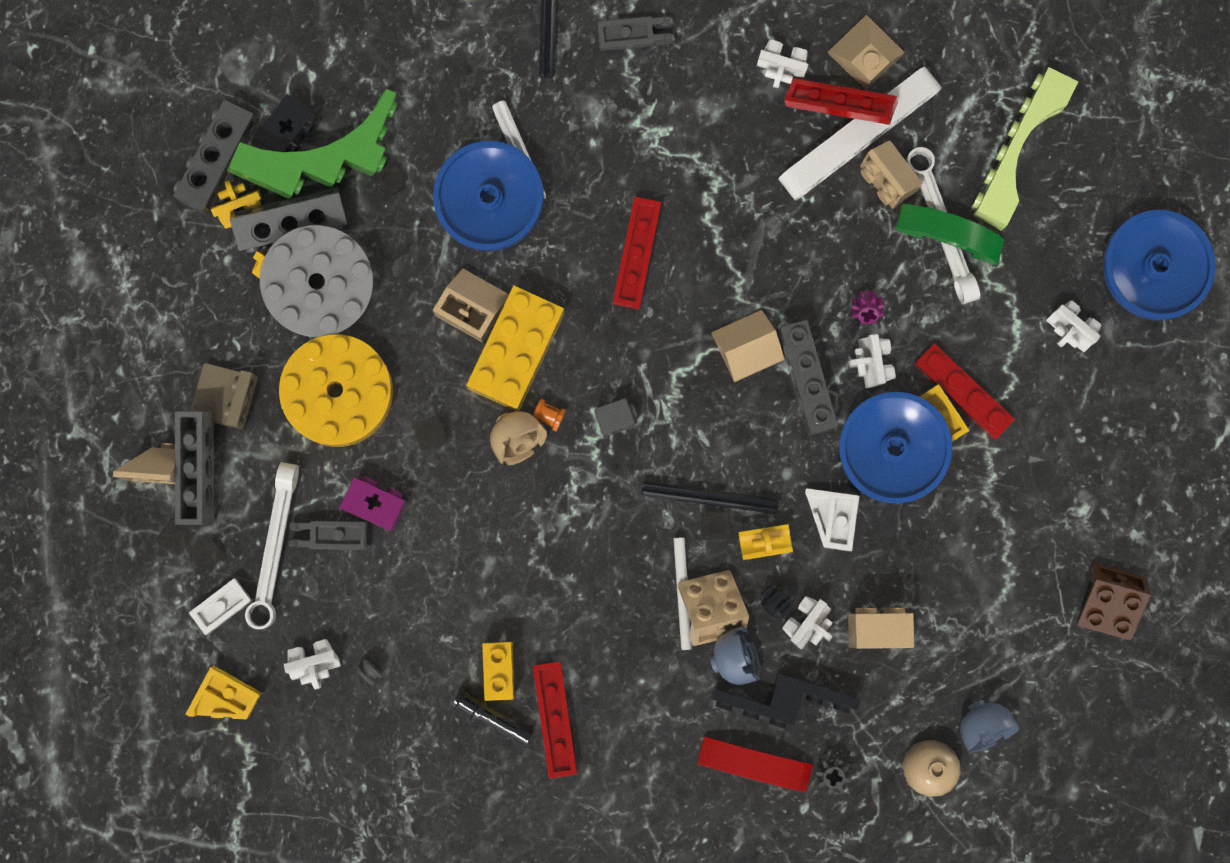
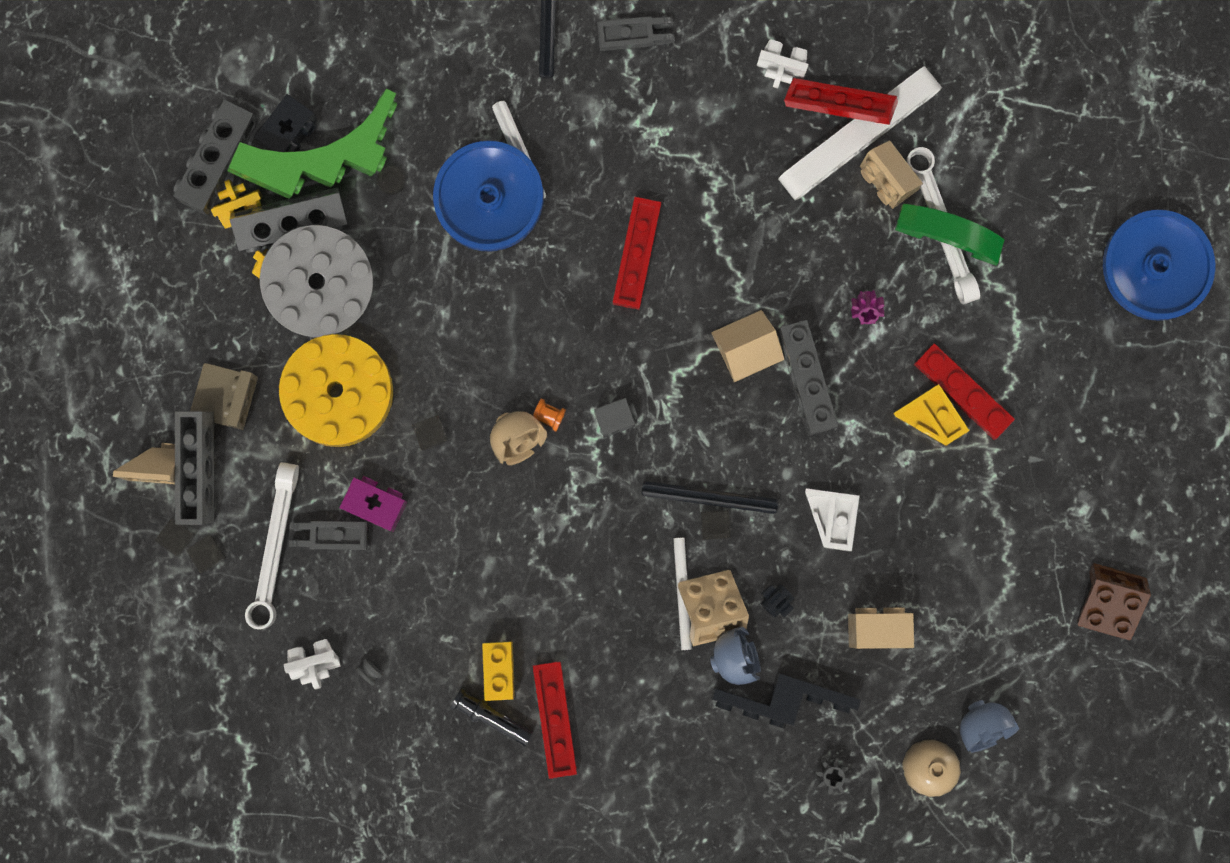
(220, 606): white plate -> none
(223, 696): yellow wing -> none
(471, 305): tan slope -> none
(515, 348): yellow brick -> none
(754, 764): red slope -> none
(765, 542): yellow hips -> none
(816, 613): white hips -> none
(866, 52): tan slope -> none
(870, 361): white hips -> none
(895, 447): blue dish -> none
(1000, 196): yellowish green arch -> none
(1072, 328): white hips -> none

